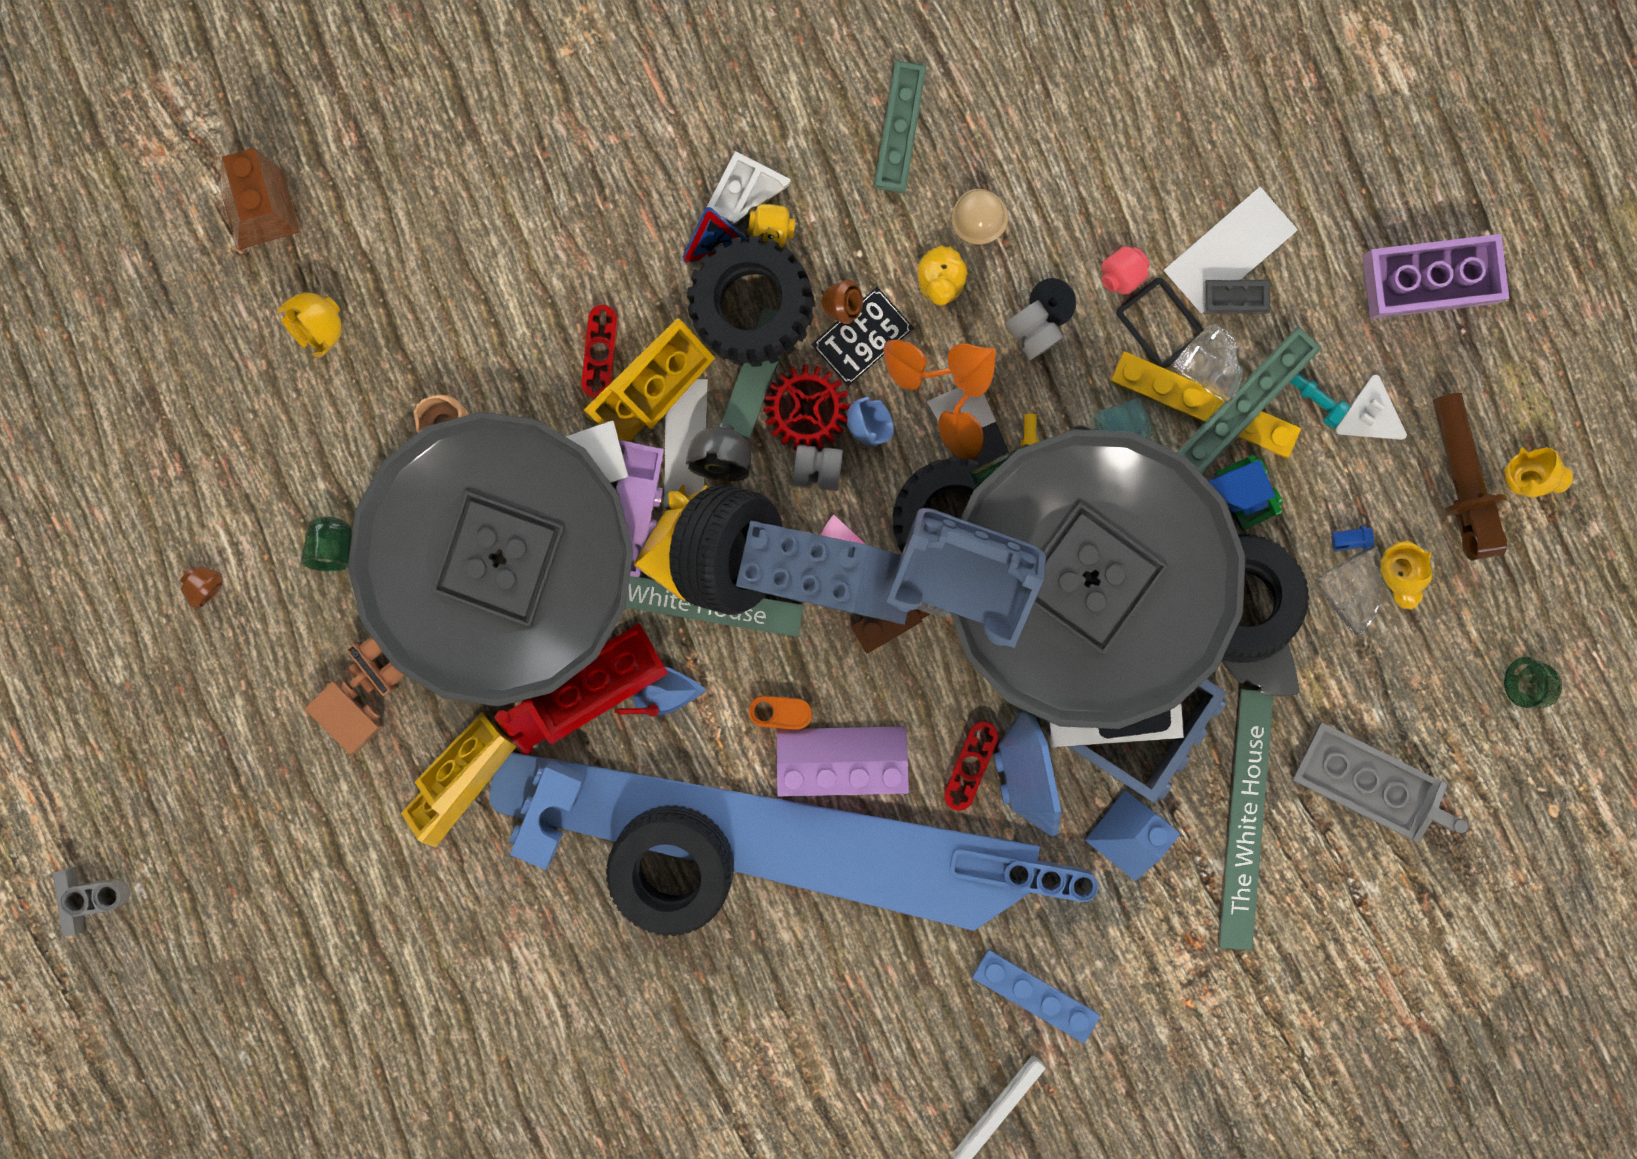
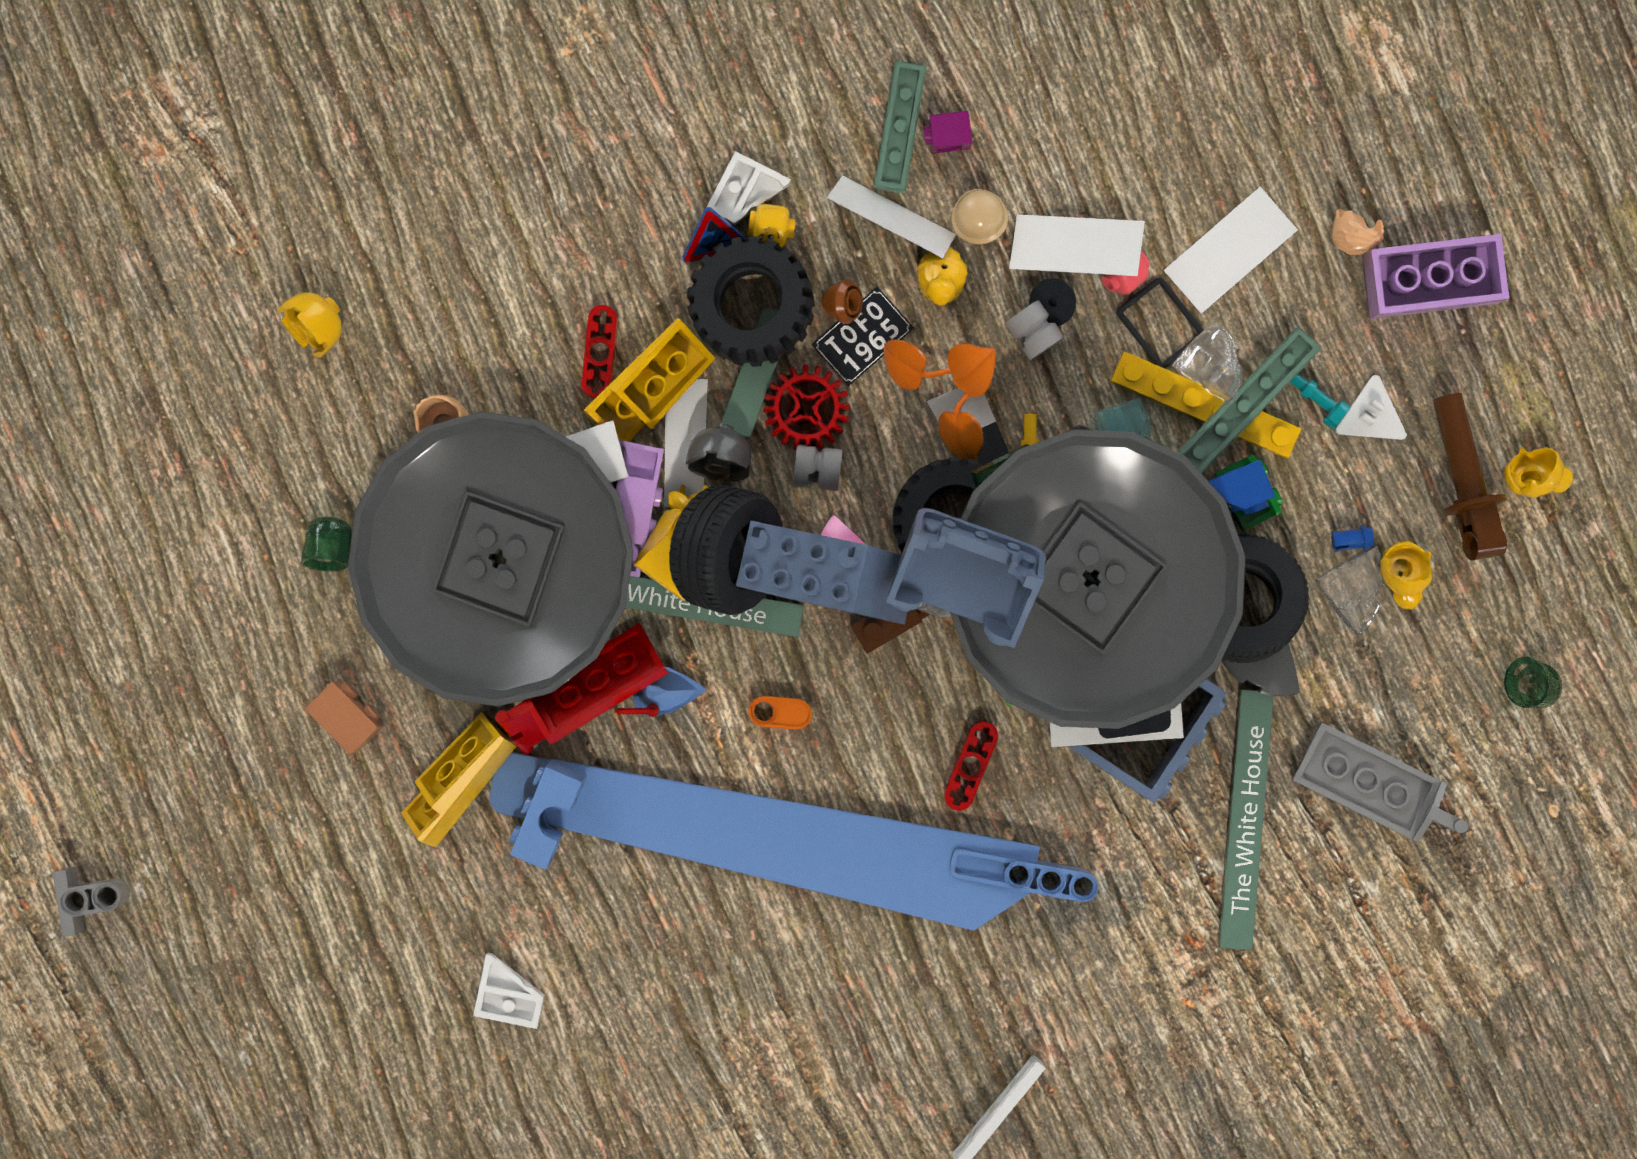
(200, 585): dark orange cone -> none
(256, 199): dark orange slope -> none
(369, 670): nougat hips -> none
(507, 995): none -> white wing
(661, 911): black tyre -> none
(842, 761): lavender slope -> none
(870, 422): medium blue hair -> none
(891, 216): none -> white sticker
(948, 132): none -> magenta brick
(1028, 773): medium blue wedge -> none
(1036, 996): medium blue plate -> none
(1077, 245): none -> white sticker
(1132, 836): medium blue slope -> none
(1236, 296): dark grey plate -> none
(1353, 235): none -> light nougat hair

